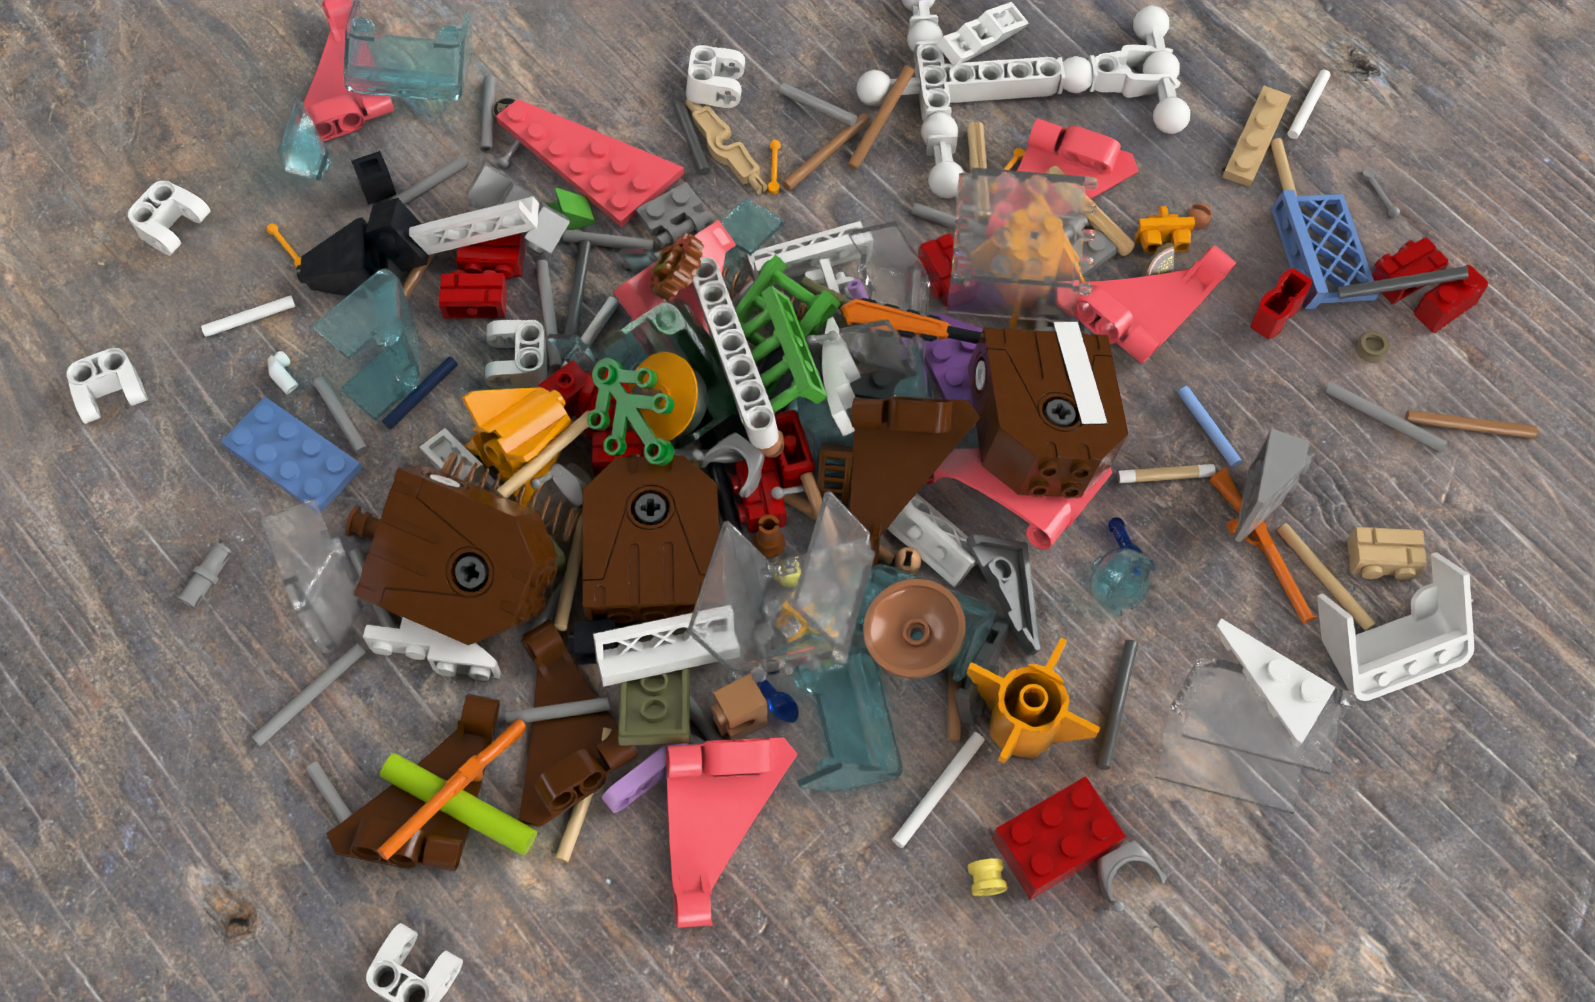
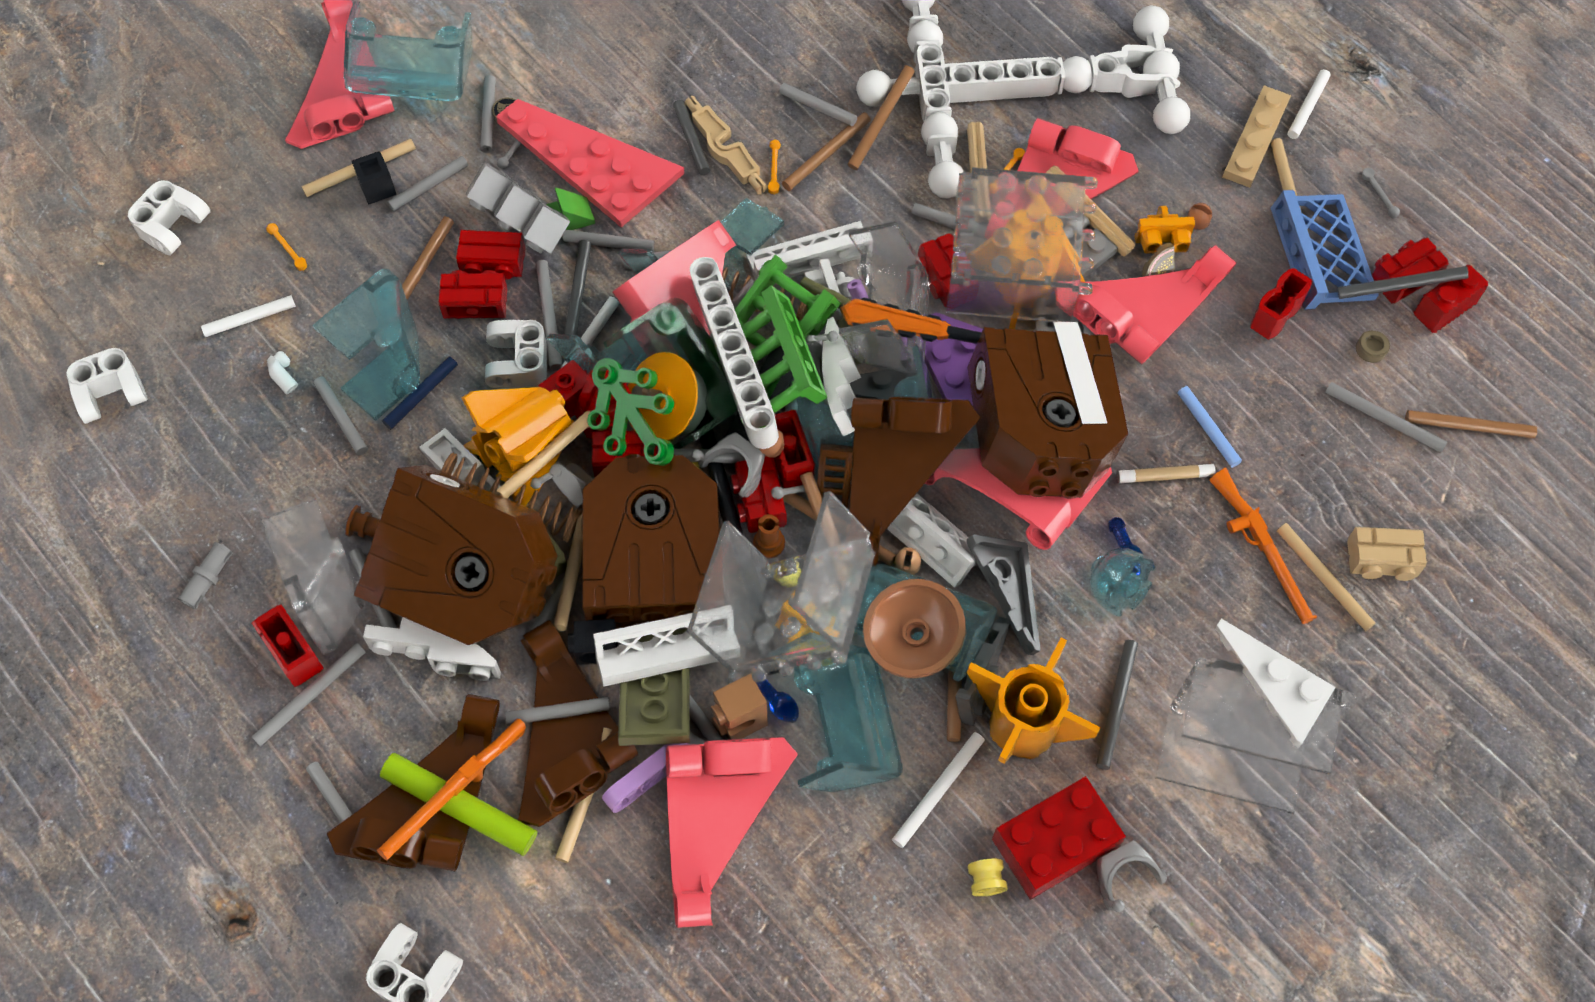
(287, 645): none -> red brick
(291, 454): medium blue plate -> none
(302, 146): clear light blue slope -> none
(342, 261): black slope -> none
(349, 172): none -> tan bar
(389, 230): black brick -> none
(477, 226): white fence -> none
(671, 208): light grey plate -> none
(676, 266): dark orange gear -> none
(712, 76): white piece -> none
(982, 34): white slope -> none
(1271, 478): light grey slope -> none
(1407, 649): white windscreen -> none

